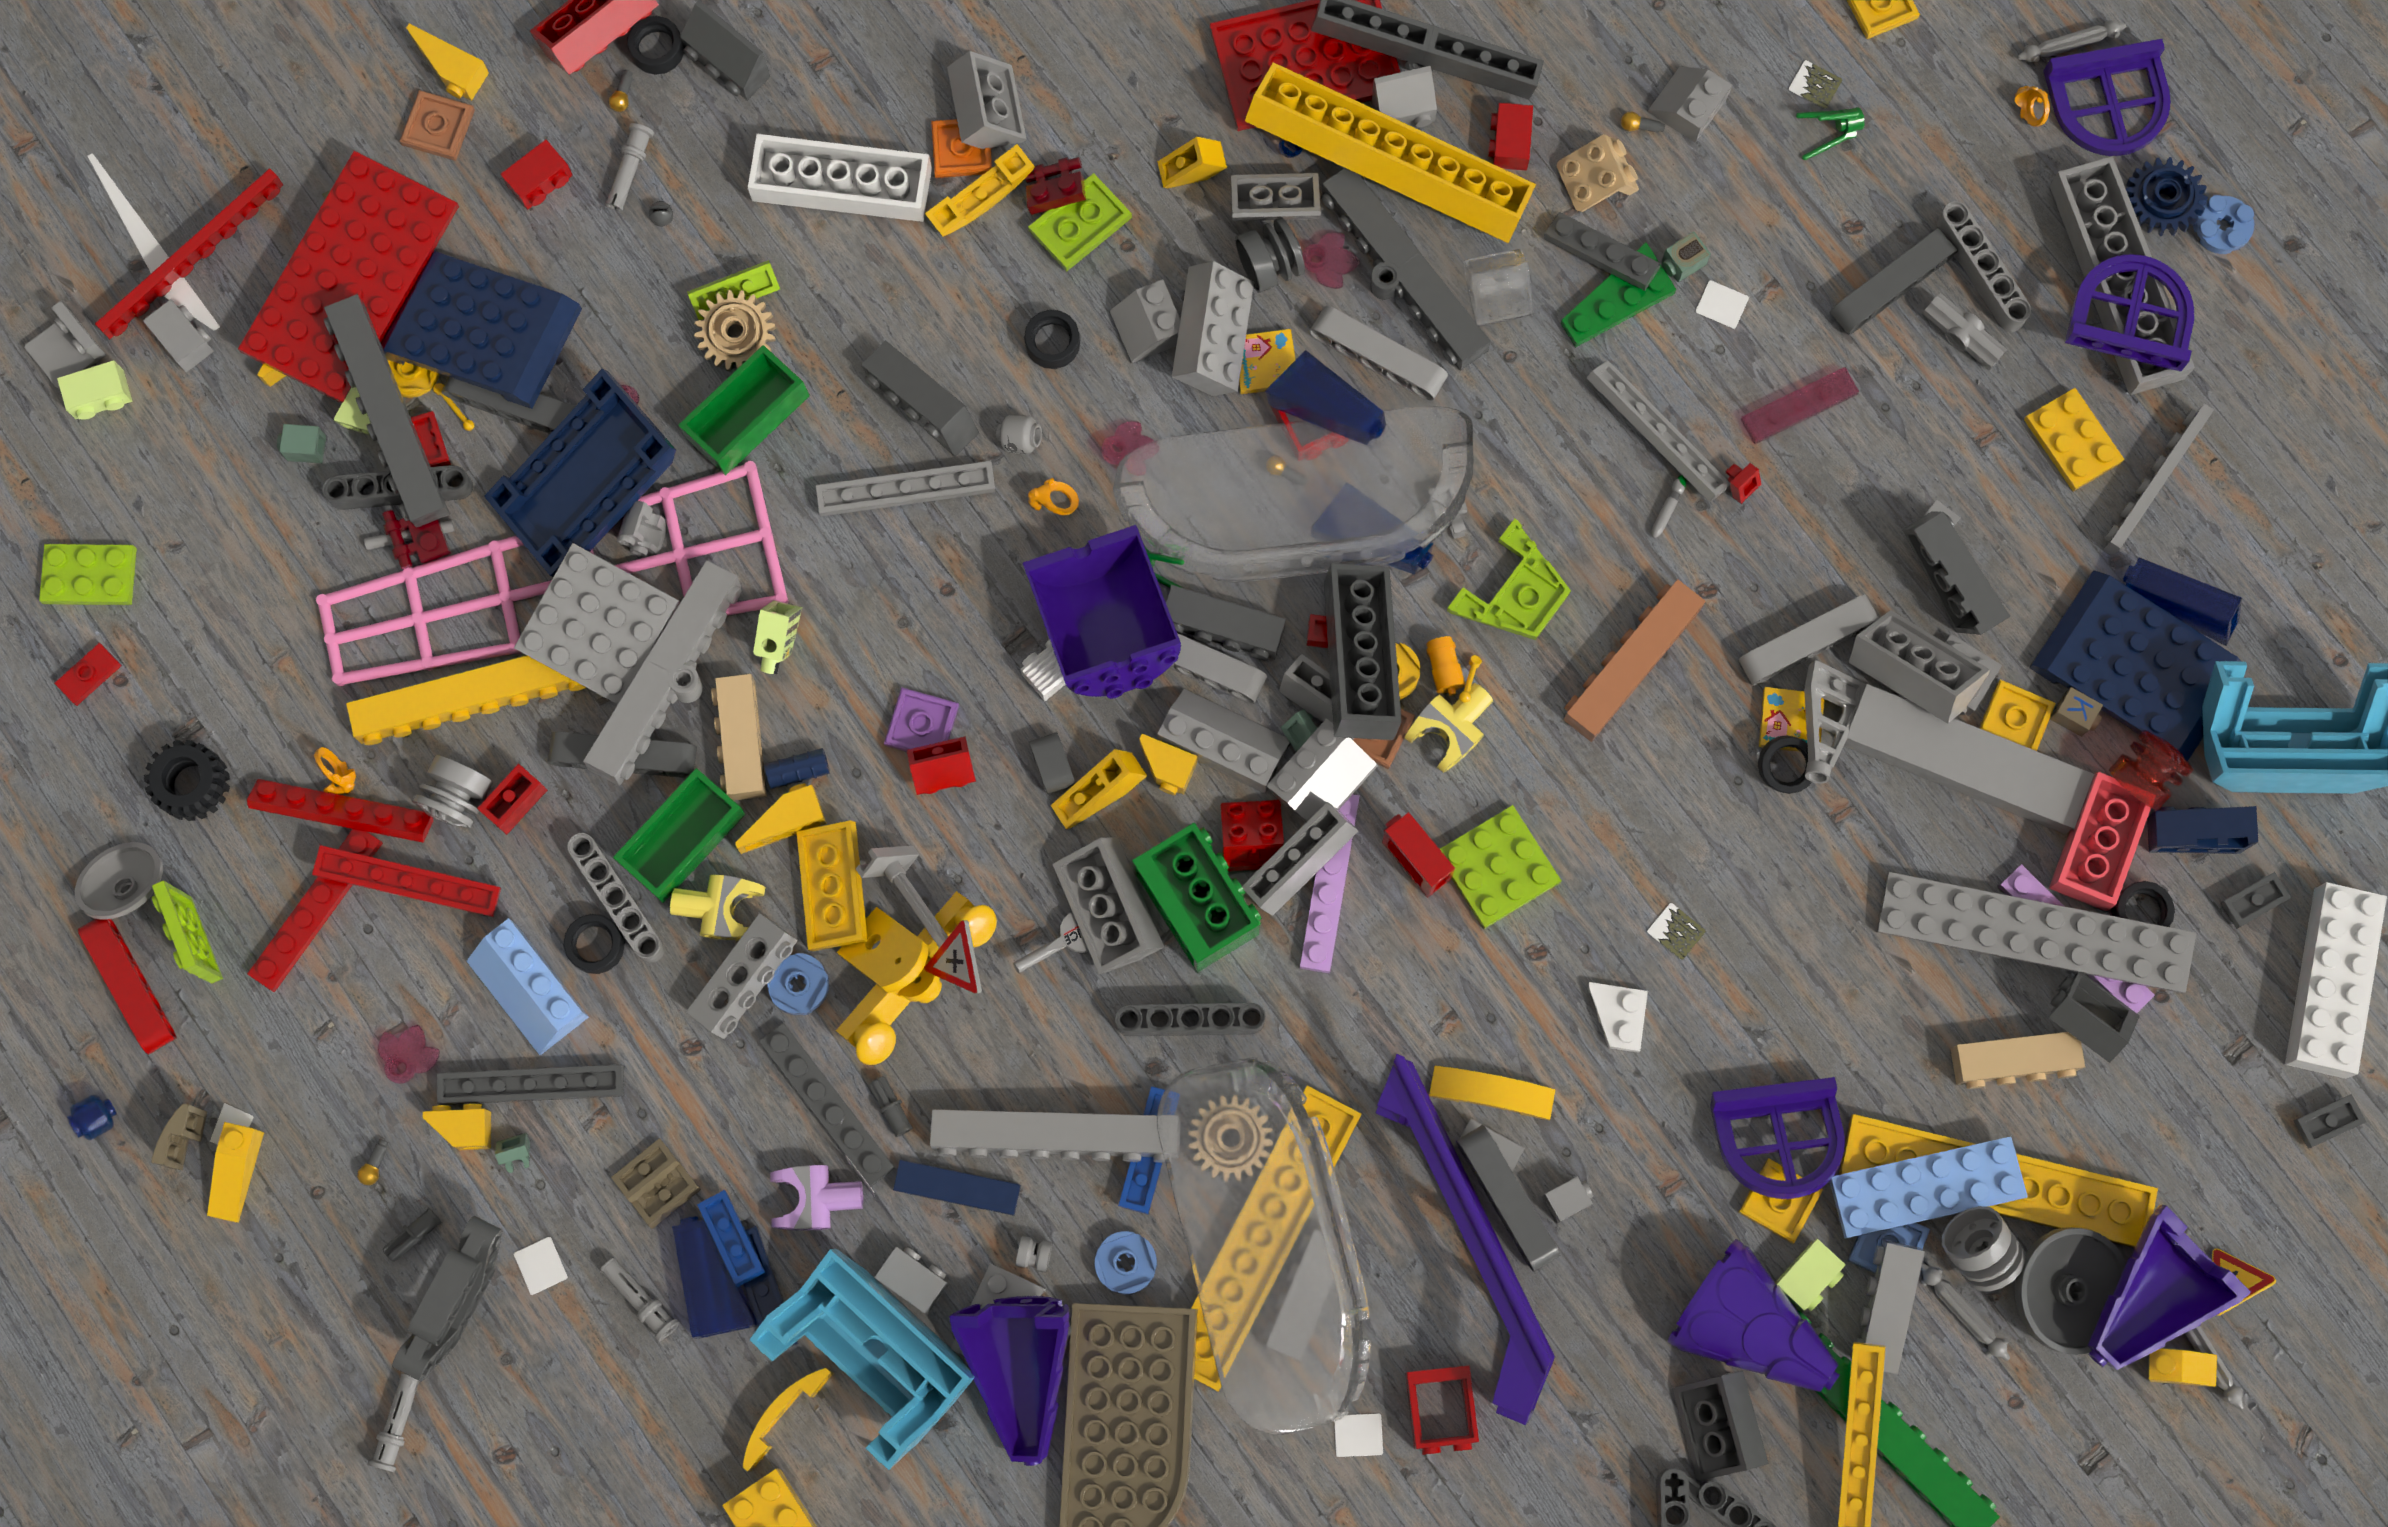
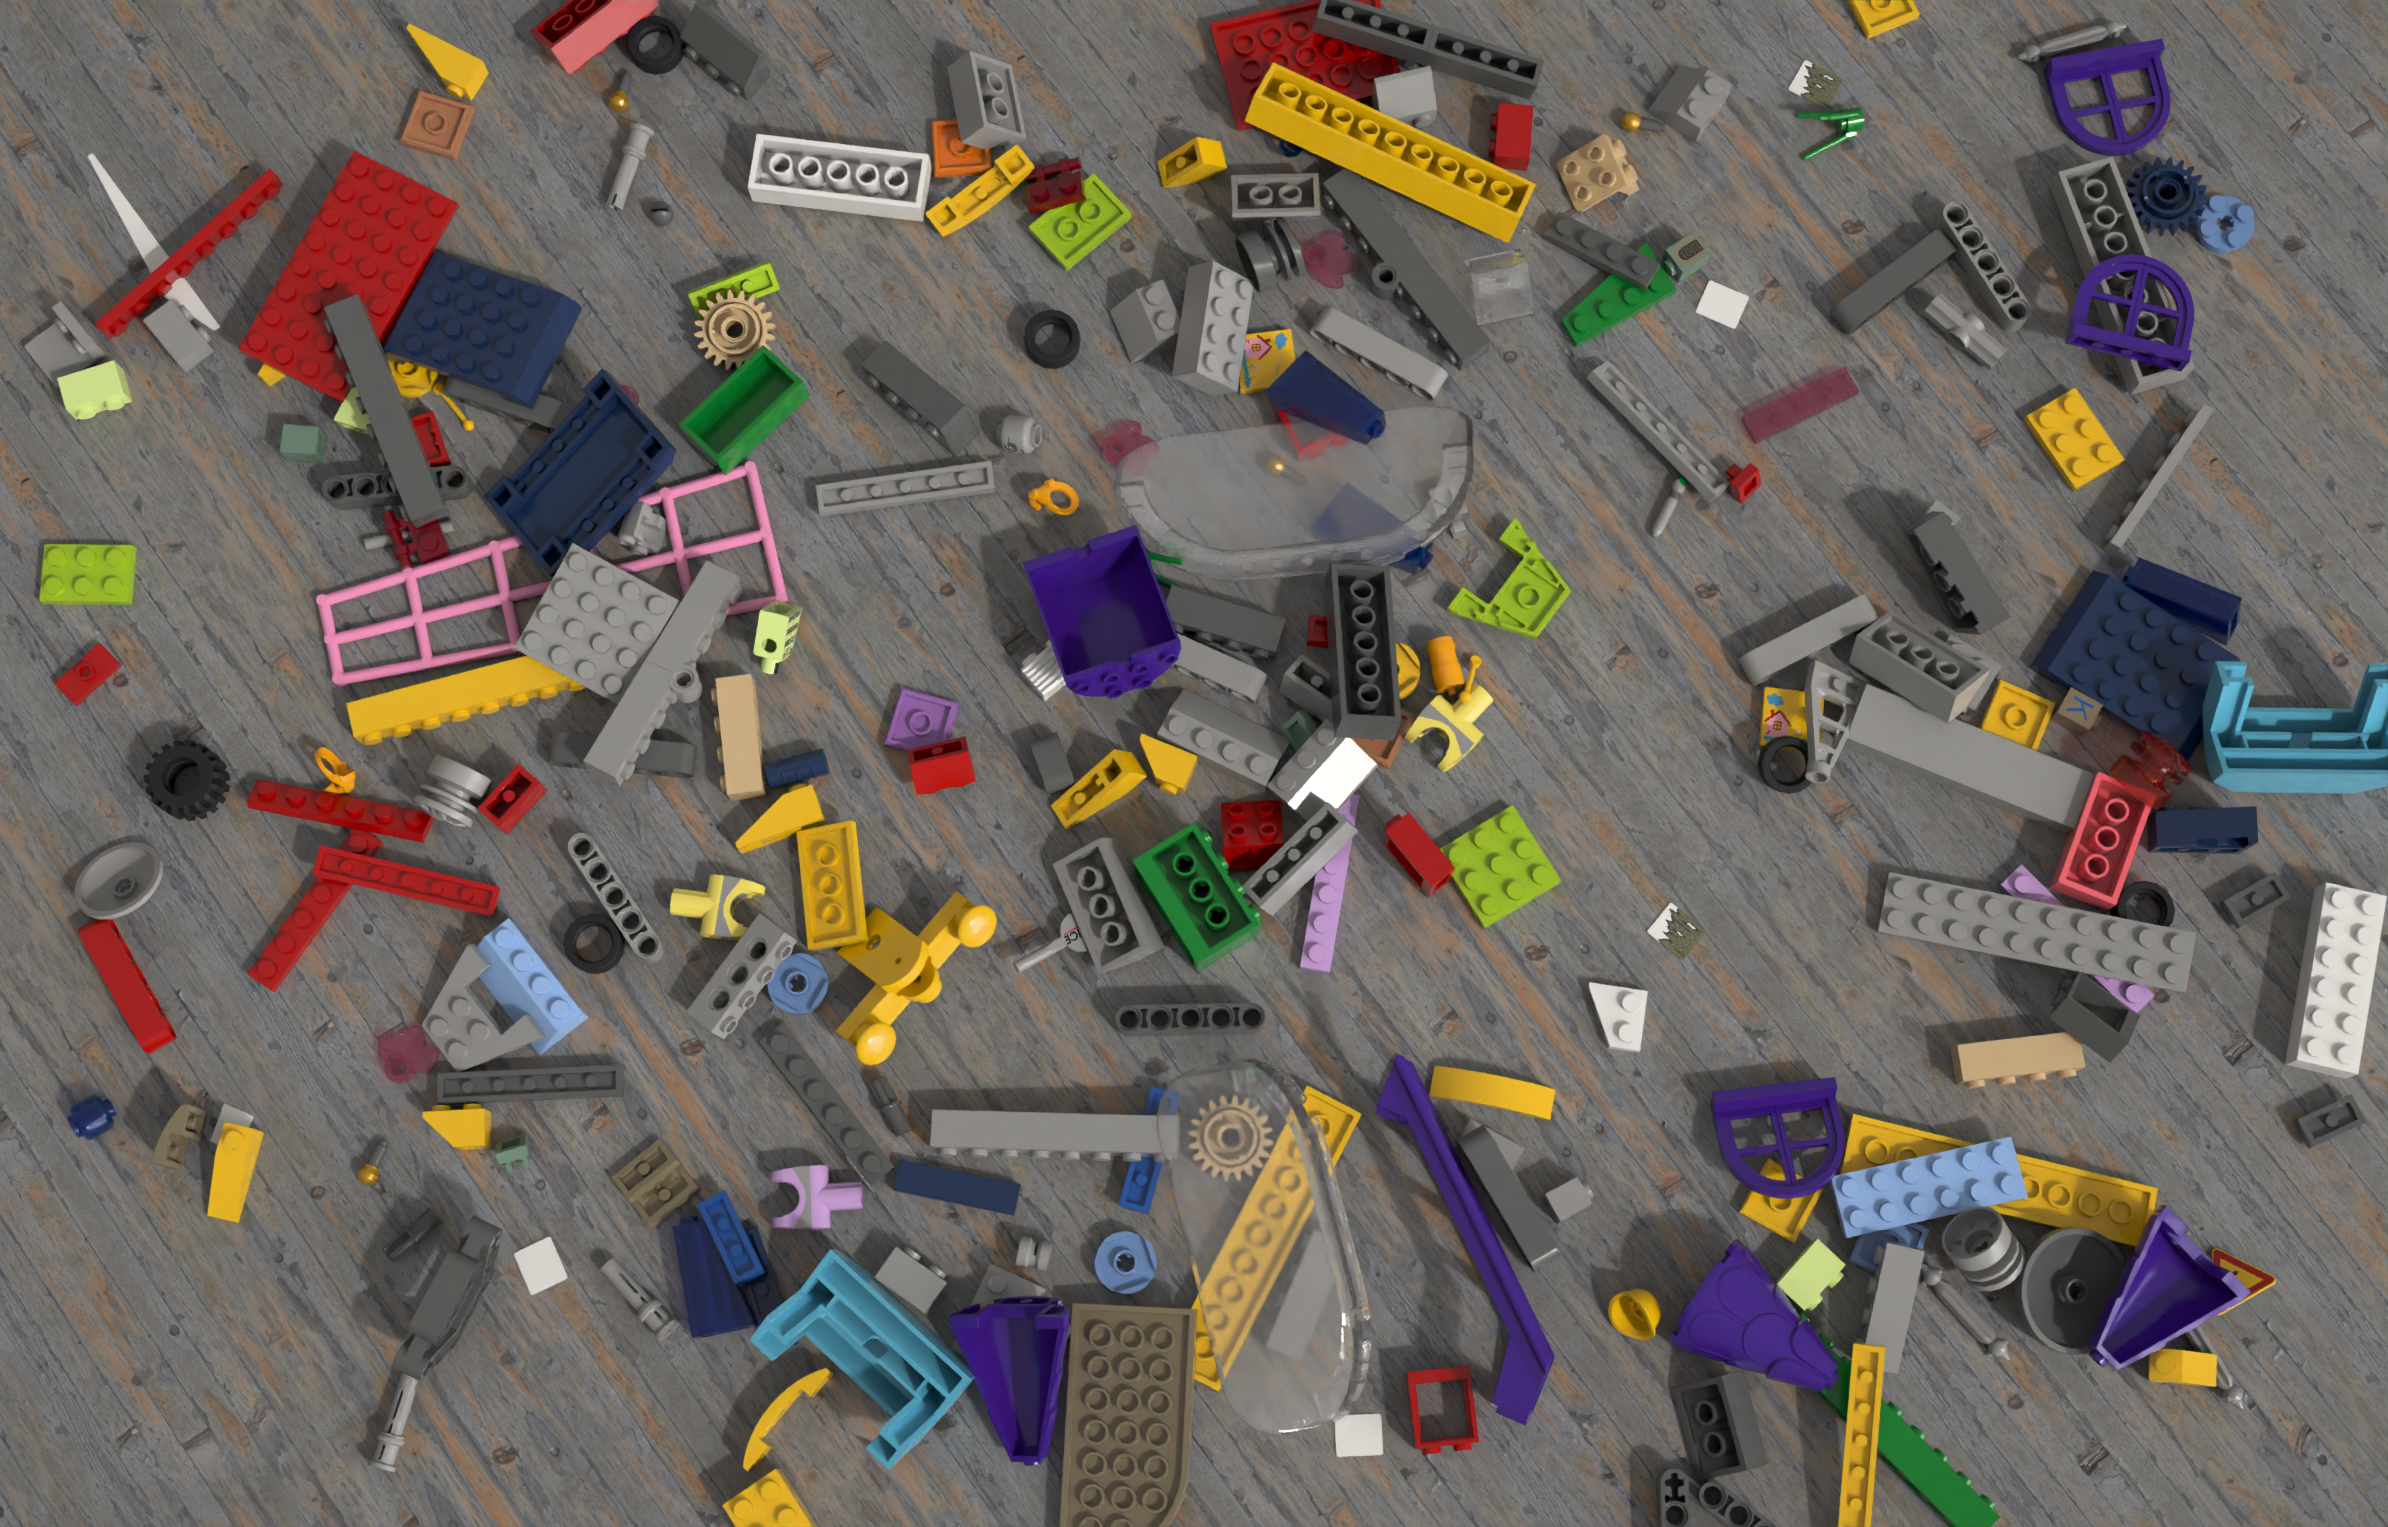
(186, 931): lime plate -> none
(464, 1026): none -> light grey wing
(537, 175): red brick -> none
(679, 835): green piece -> none
(955, 953): light grey piece -> none
(1634, 660): nougat brick -> none
(1635, 1313): none -> yellow helmet
(2025, 100): light orange piece -> none

